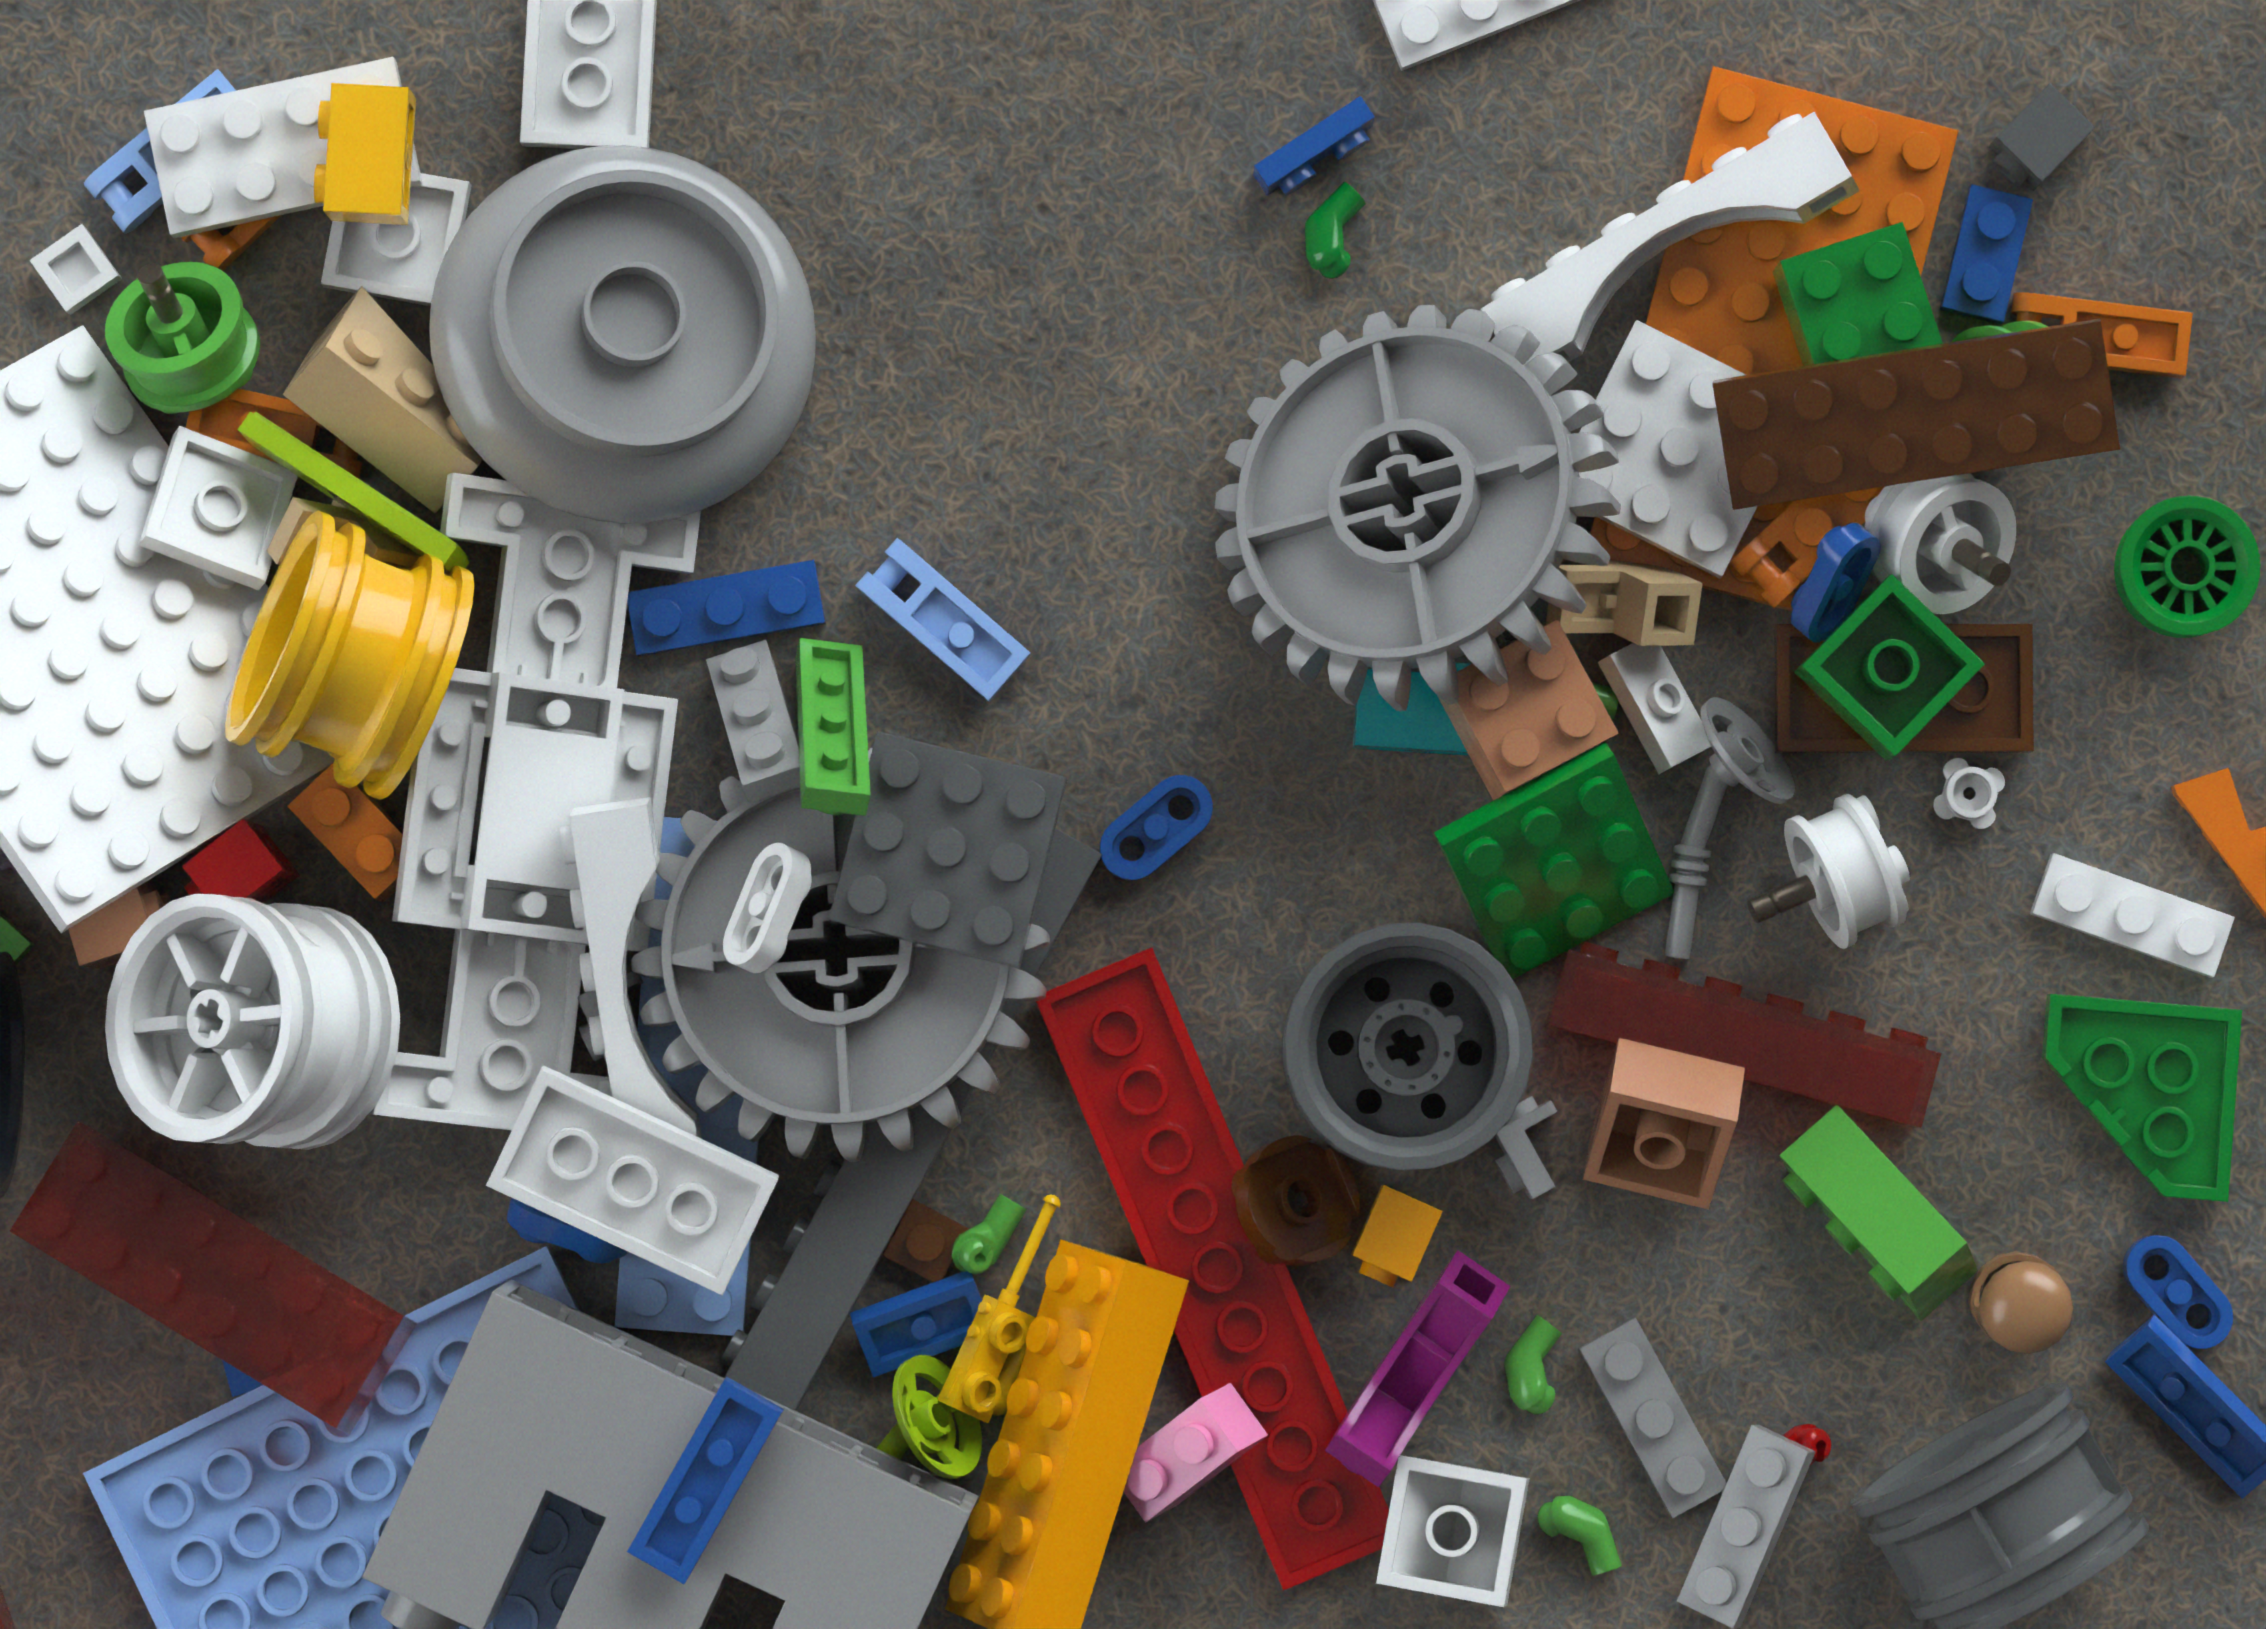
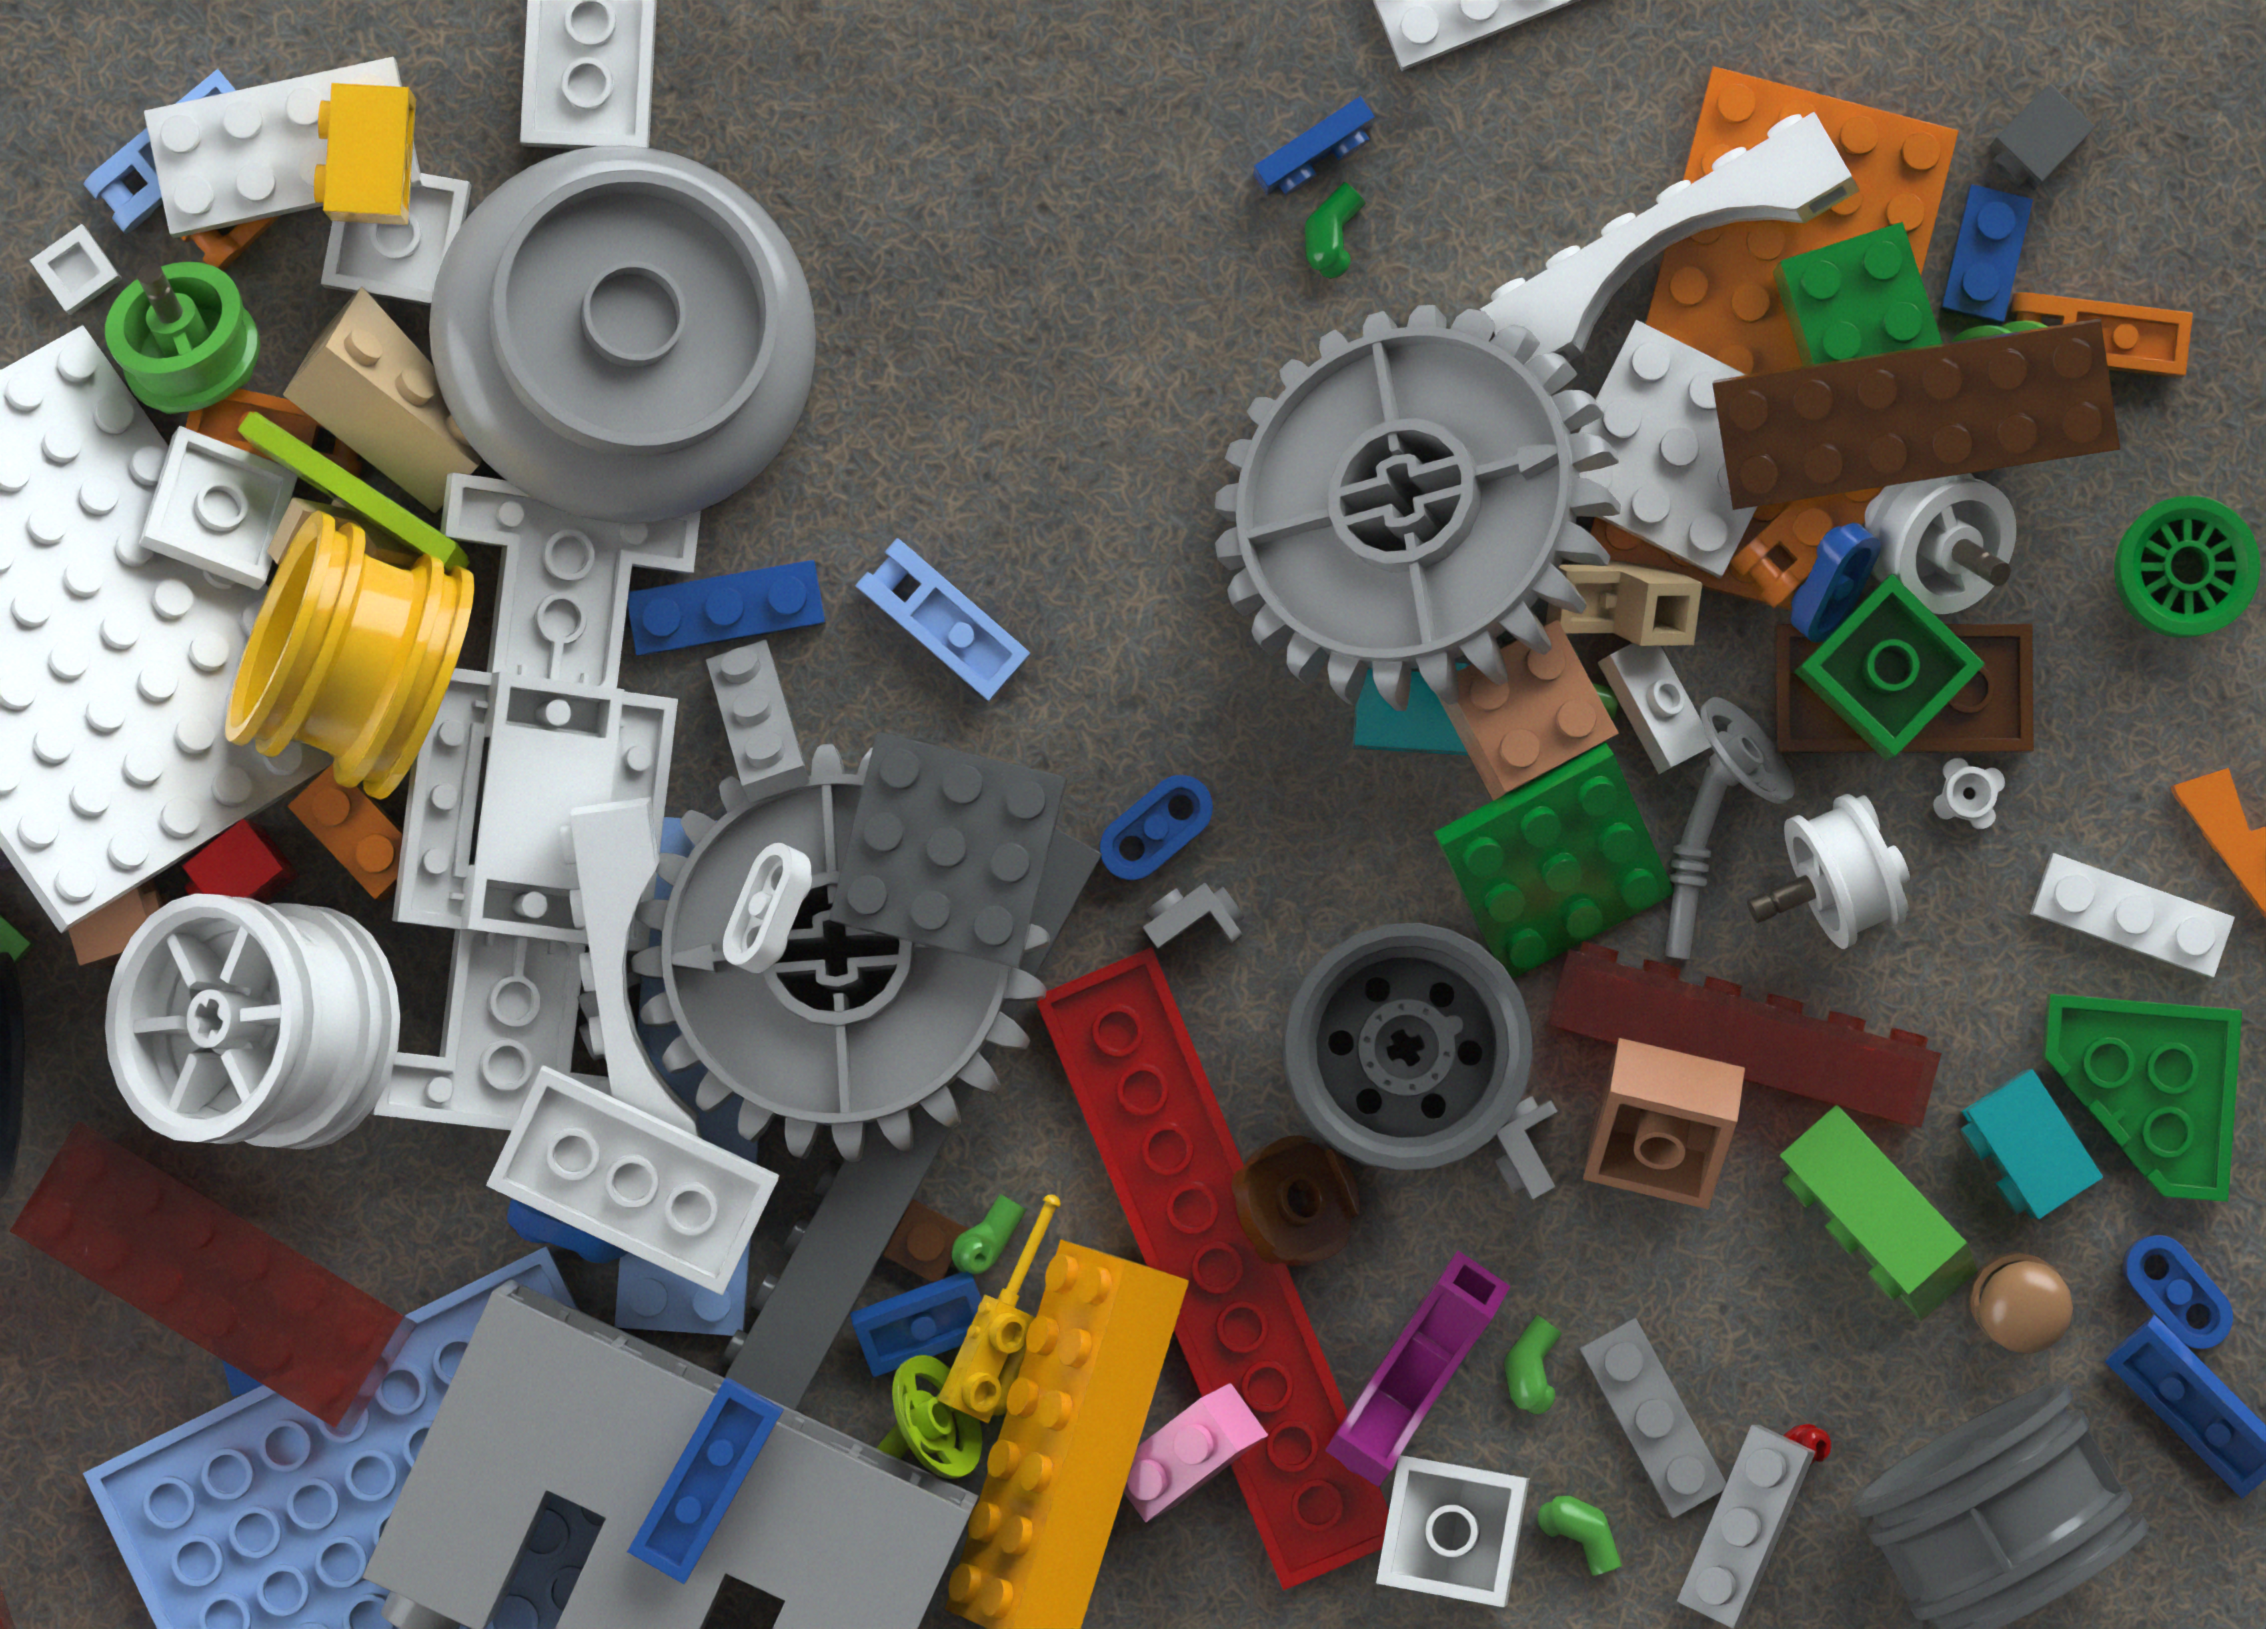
(832, 727): bright green plate -> none
(1176, 914): none -> light grey bracket
(1395, 1236): light orange brick -> none
(2029, 1145): none -> teal brick

